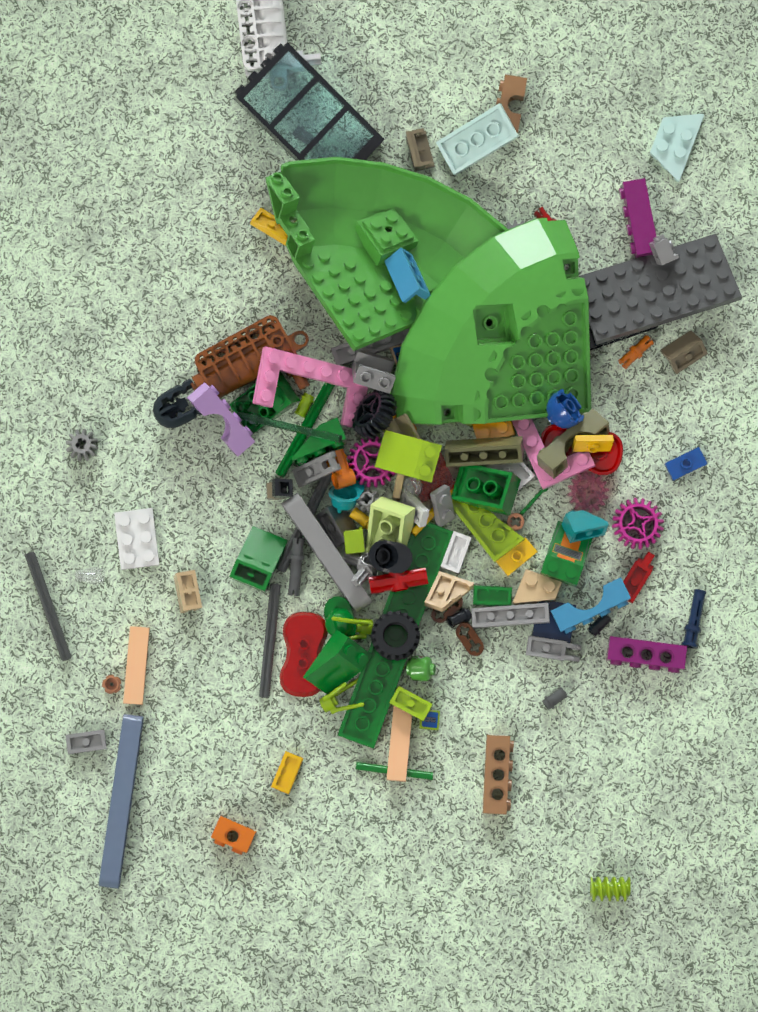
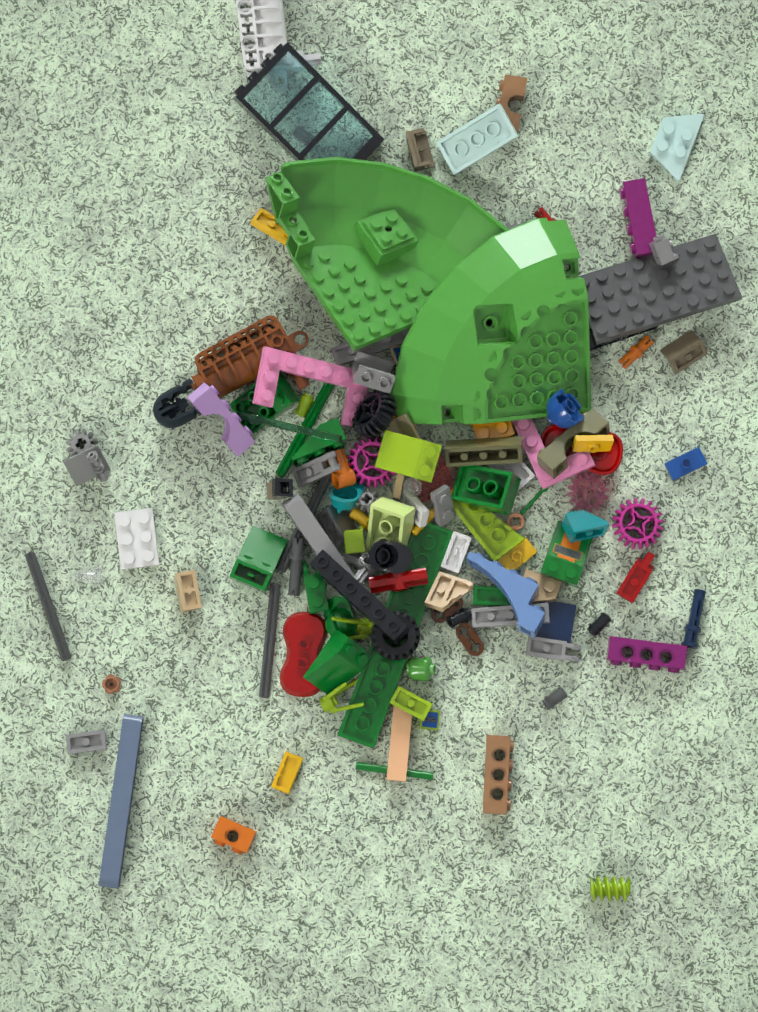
(87, 466): none -> light grey hinge
(136, 665): light nougat tile -> none
(315, 591): none -> green hinge
(359, 597): none -> black brick
(406, 275): dark azure panel -> none
(517, 589): none -> medium blue arch
(613, 595): dark azure arch -> none

